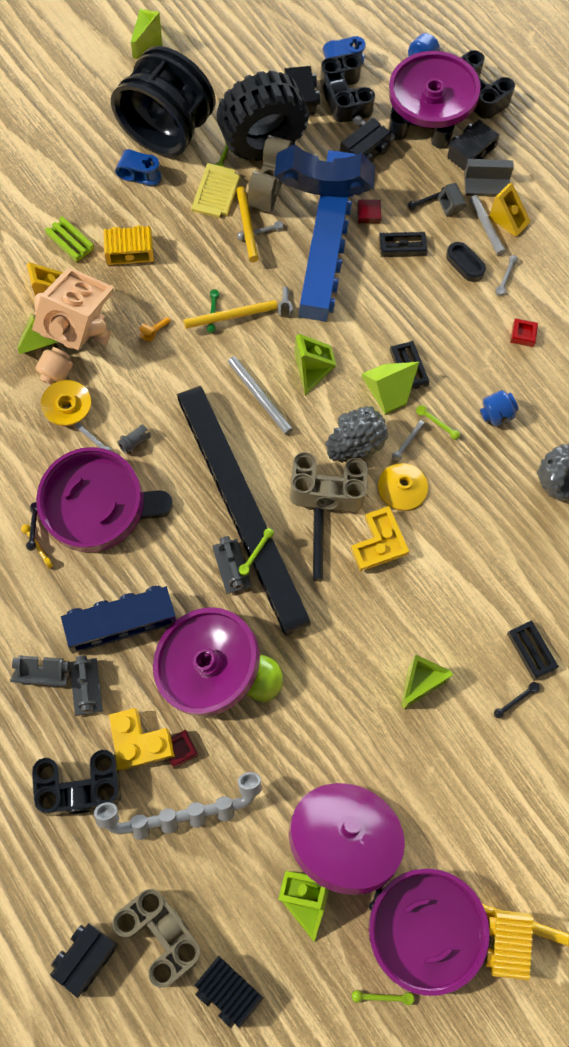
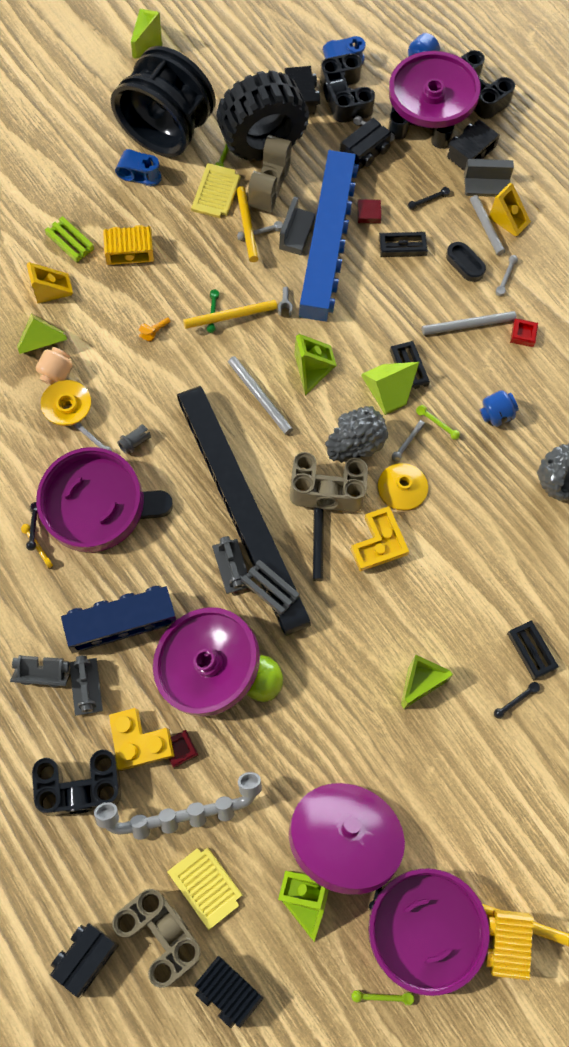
(72, 310): light nougat torso -> none
(206, 886): none -> light yellow window
(244, 569): lime hinge -> none
(253, 572): none -> dark grey tile
(296, 228): none -> dark grey panel
(336, 178): dark blue brick -> none
(451, 199): dark grey brick -> none
(468, 323): none -> light grey bar

